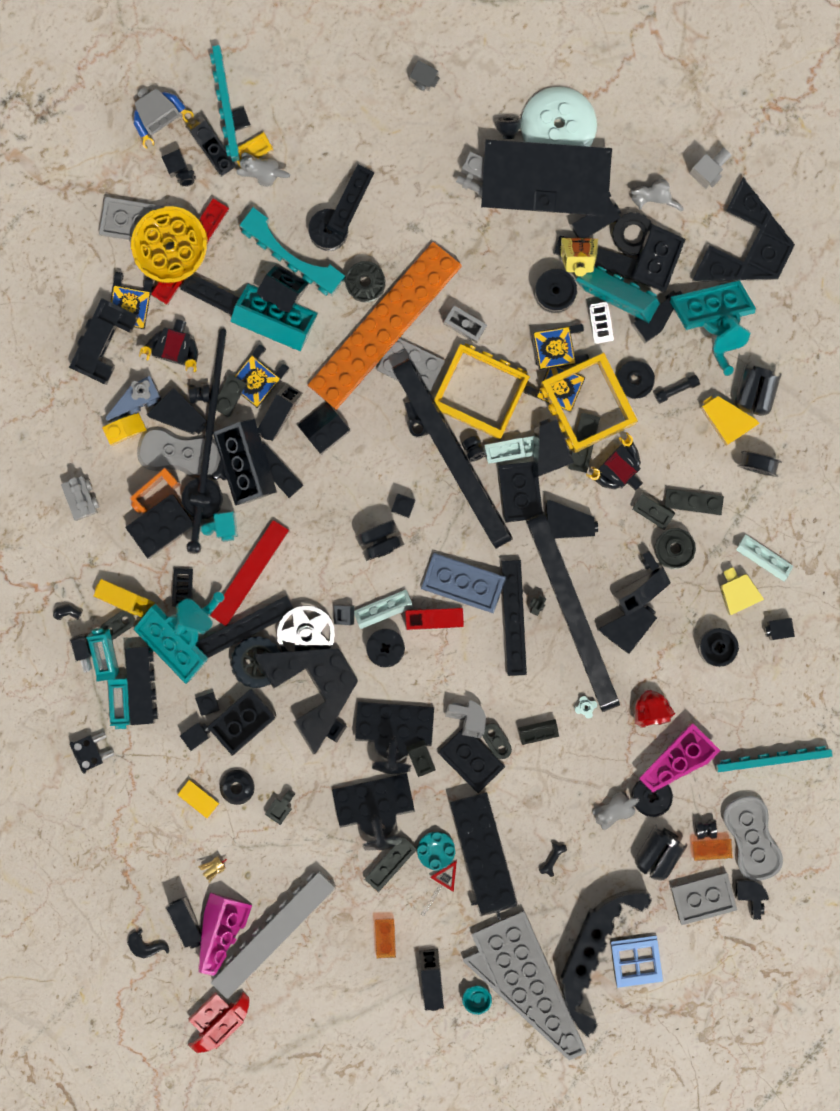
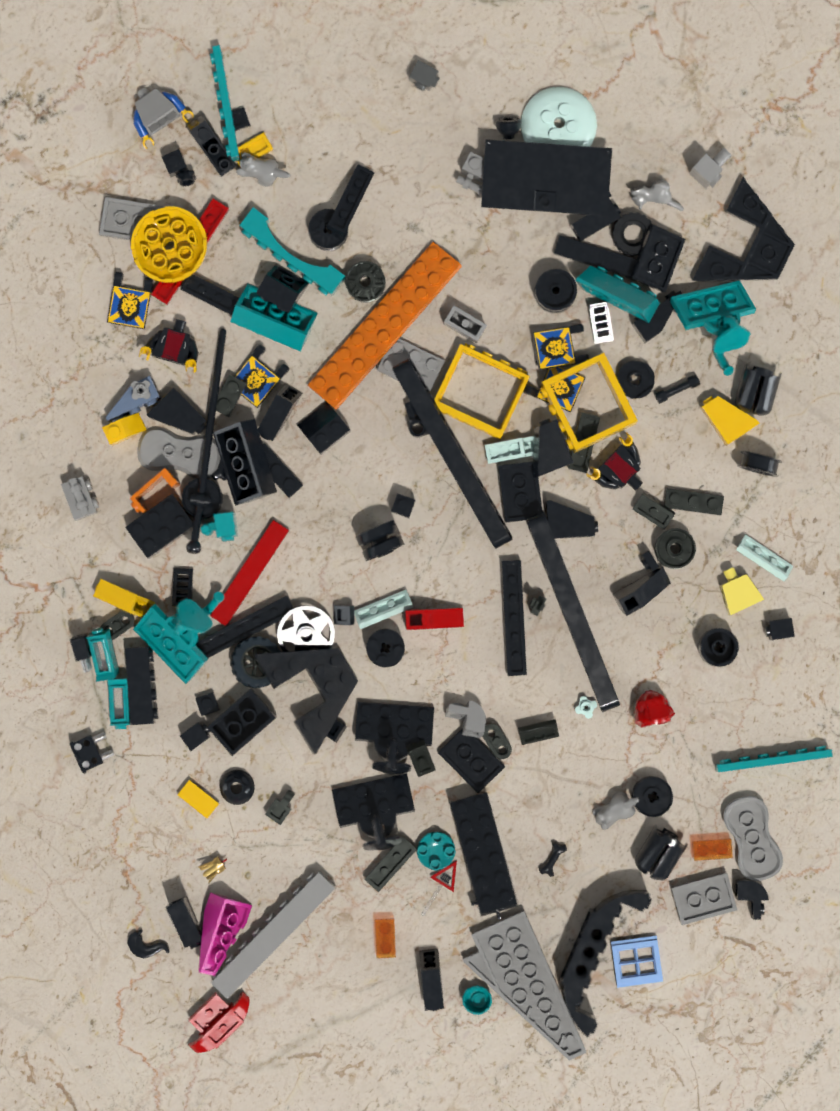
(67, 609): black arm -> none
(97, 339): black bracket -> none
(194, 392): black wheel -> none
(463, 583): sand blue tile -> none
(473, 448): black wheel -> none
(579, 254): light yellow torso -> none
(629, 629): black slope -> none
(685, 754): dark pink wedge -> none
(702, 832): black wheel -> none

